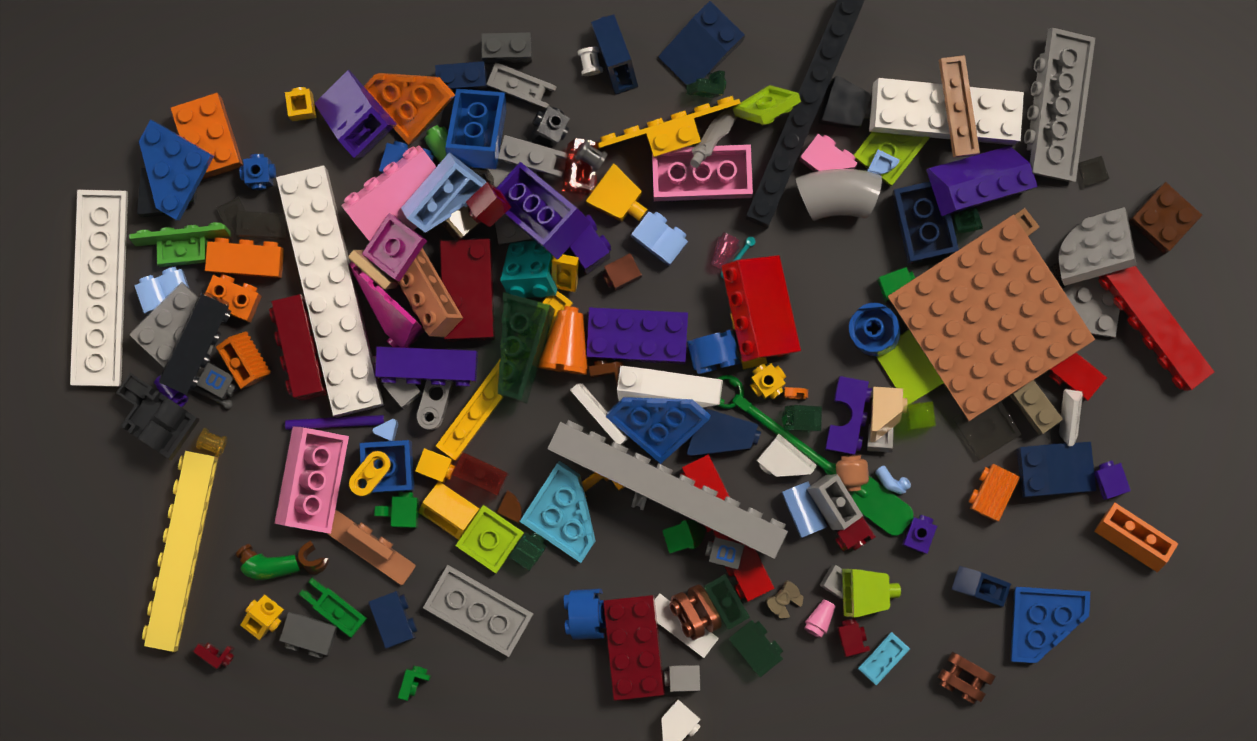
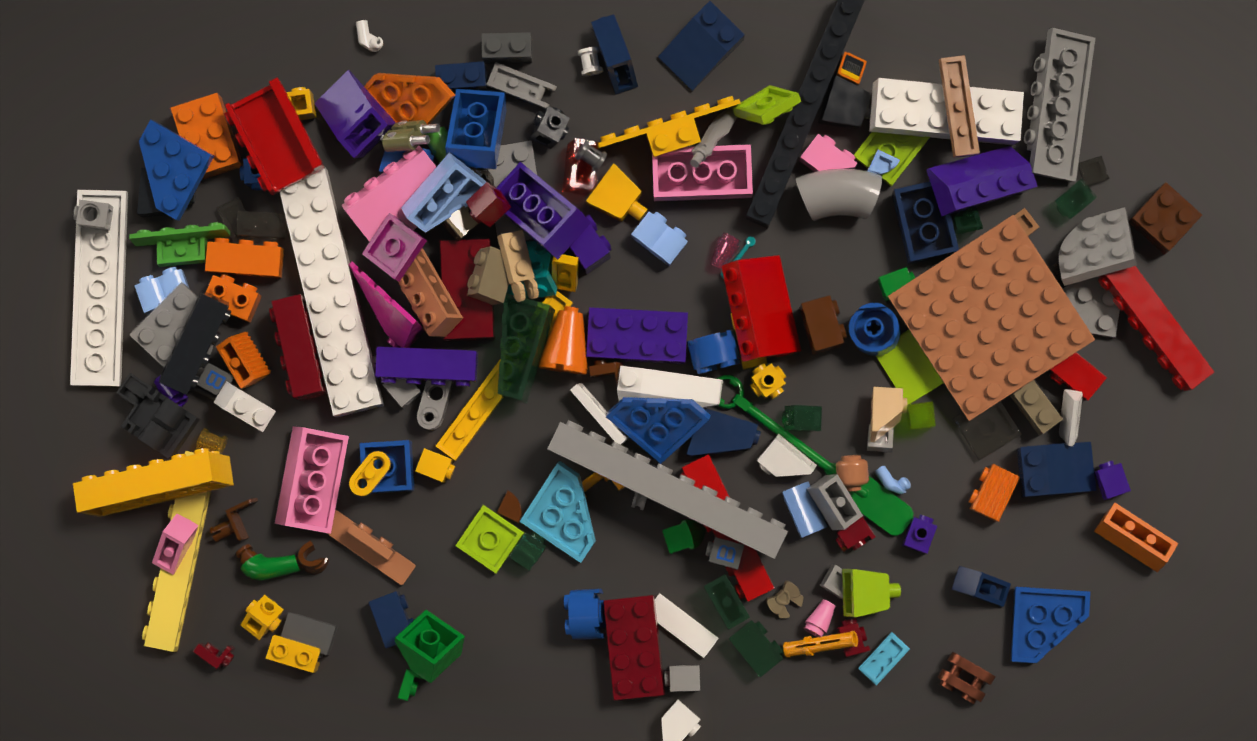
(103, 219): none -> light grey brick
(153, 483): none -> yellow brick
(174, 543): none -> bright pink slope
(233, 524): none -> reddish brown bracket
(244, 406): none -> white brick
(274, 137): none -> red panel
(293, 653): none -> yellow bracket
(335, 422): dark purple bar -> none
(335, 609): green hinge -> none
(366, 39): none -> white arm
(372, 270): tan tile -> none
(387, 430): light blue slope -> none
(403, 511): green brick -> none
(408, 135): none -> olive piece
(429, 645): none -> green slope
(448, 510): yellow brick -> none
(478, 610): light grey plate -> none
(480, 474): clear red brick -> none
(489, 277): none -> dark tan brick
(518, 265): none -> tan hinge
(531, 155): light grey hinge -> none
(621, 272): copper brick -> none
(695, 612): copper brick -> none
(709, 87): clear green bracket -> none
(795, 393): orange tile -> none
(812, 645): none -> light orange pin
(822, 324): none -> reddish brown brick
(851, 68): none -> slope
(854, 395): dark purple arch -> none
(1075, 199): none -> clear green bracket

